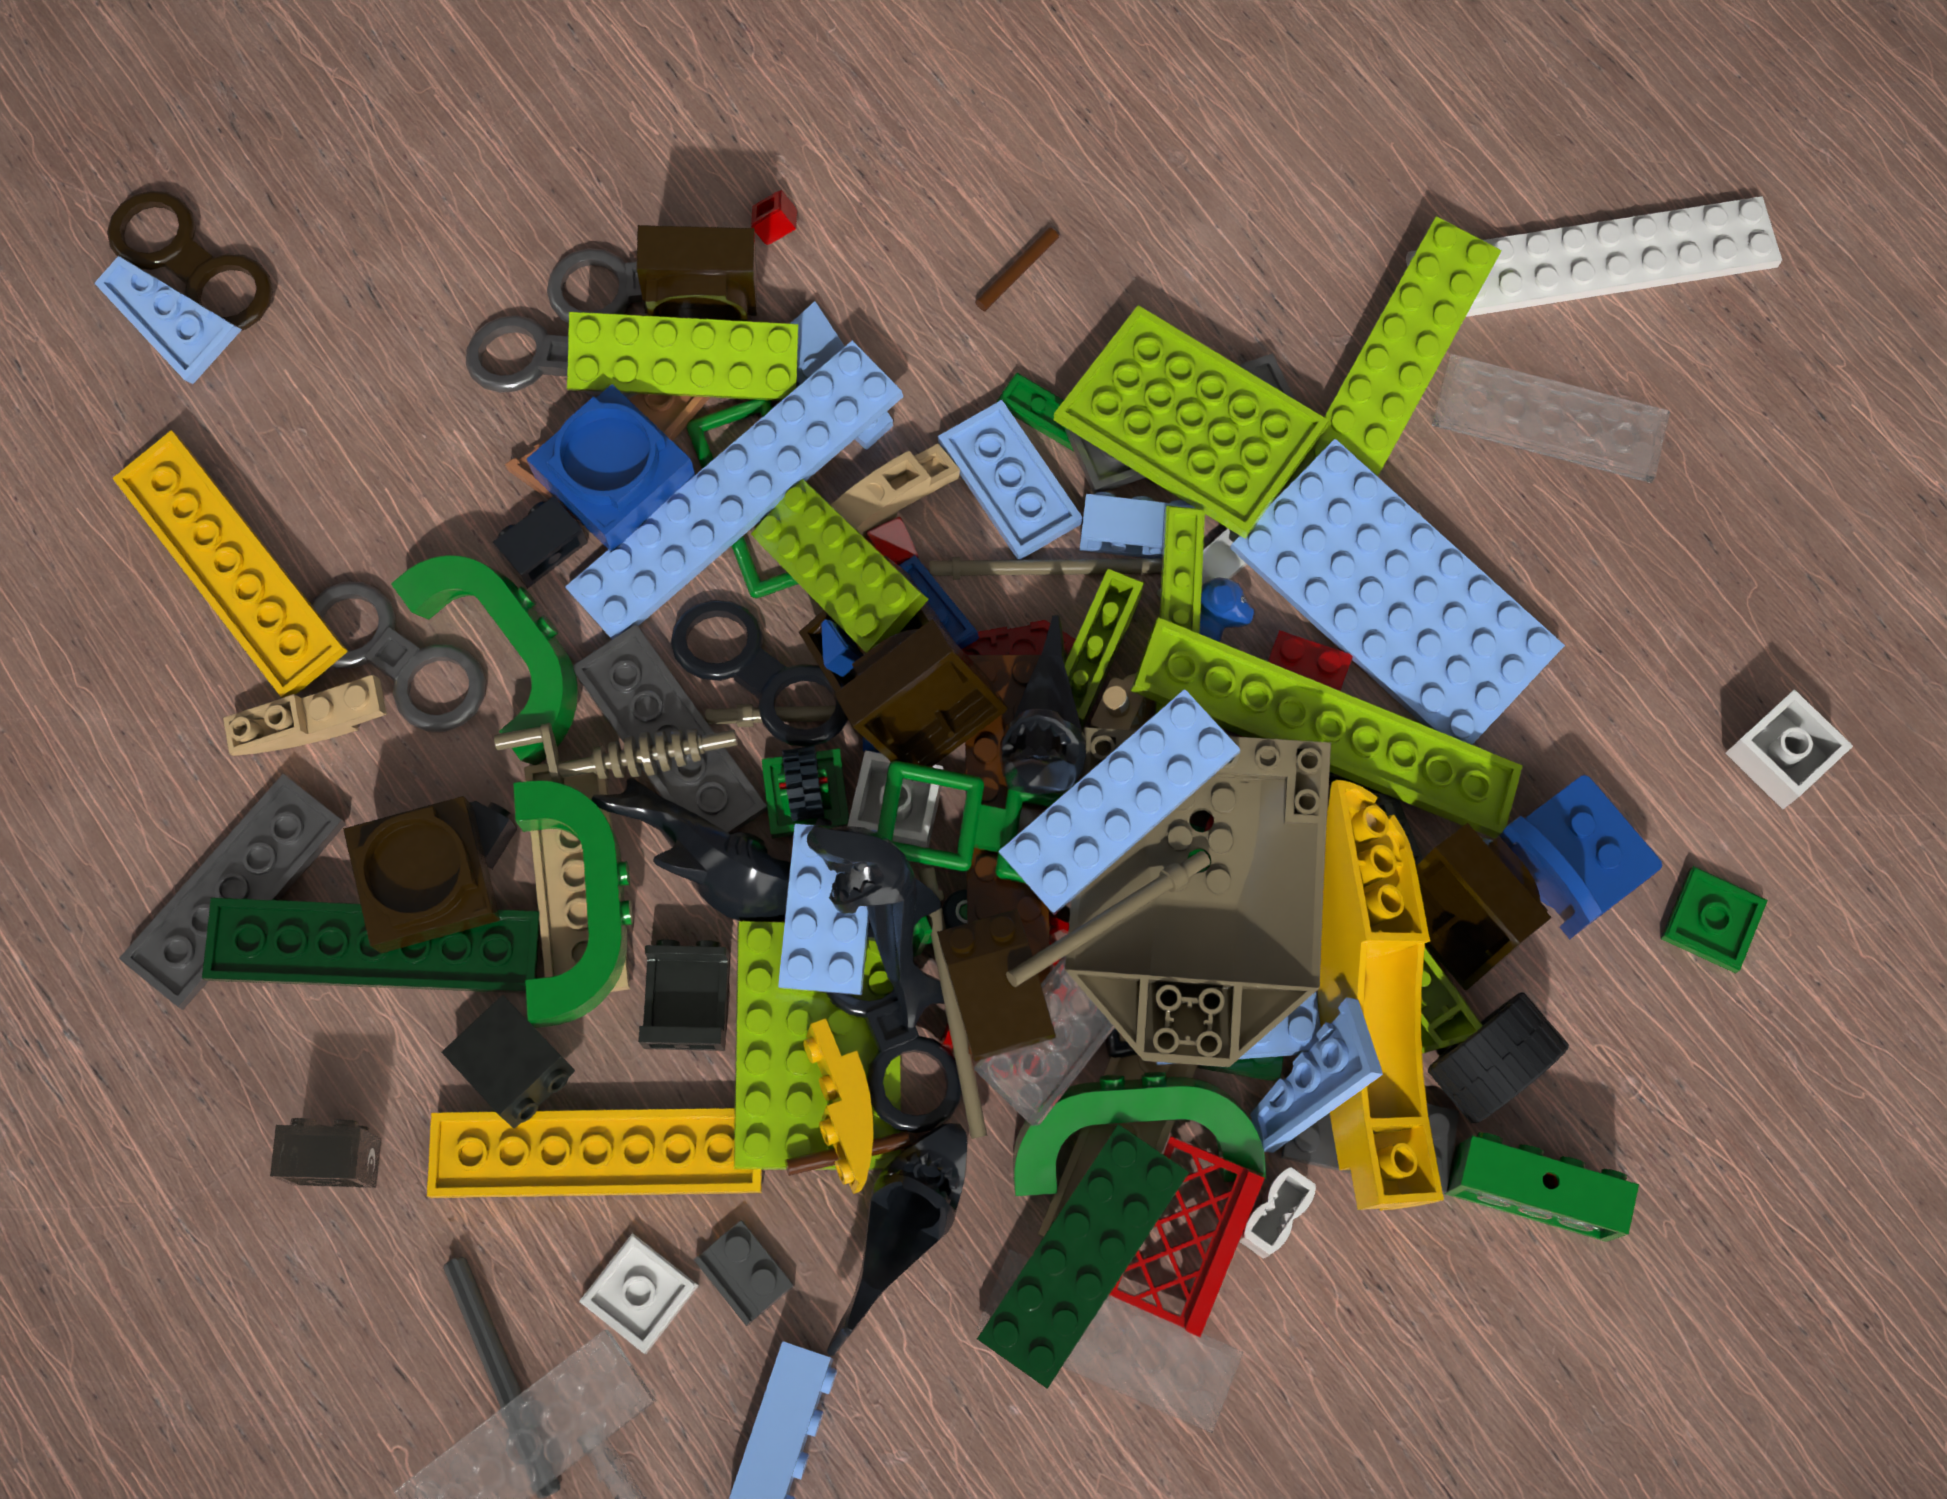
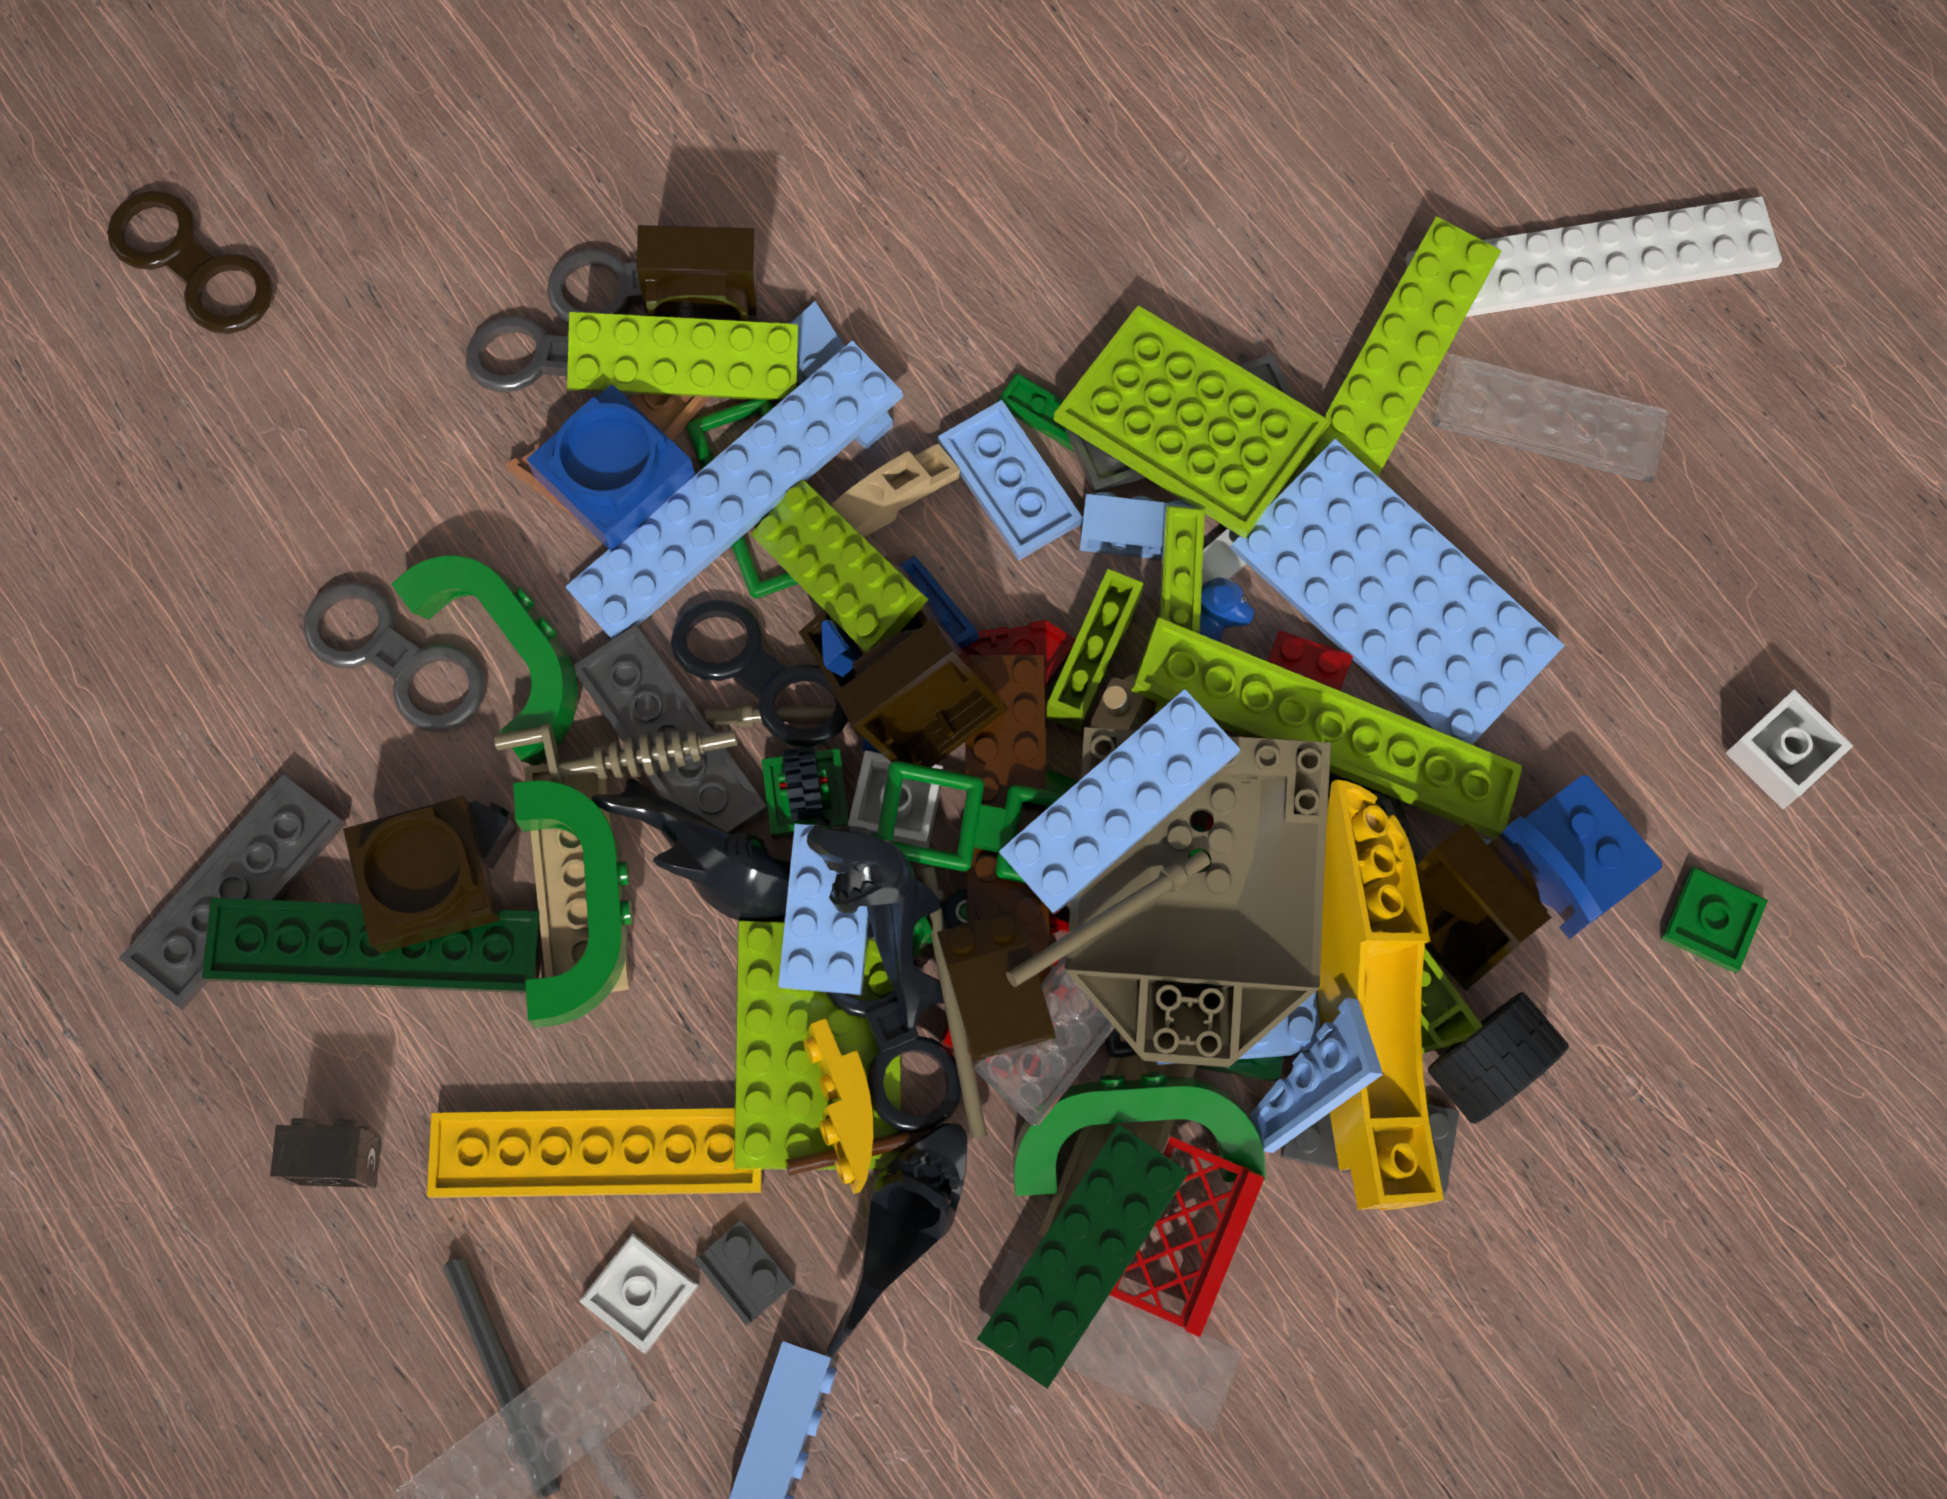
(170, 321): light blue wing -> none
(230, 565): yellow plate -> none
(305, 720): tan slope -> none
(508, 1062): pearl dark grey panel -> none
(540, 541): black brick -> none
(685, 996): pearl dark grey panel -> none
(774, 217): red slope -> none
(893, 541): slope -> none
(1017, 269): reddish brown bar -> none
(1044, 567): dark tan bar -> none
(1045, 741): black piece -> none
(1281, 1204): white brick -> none
(1542, 1188): green brick -> none

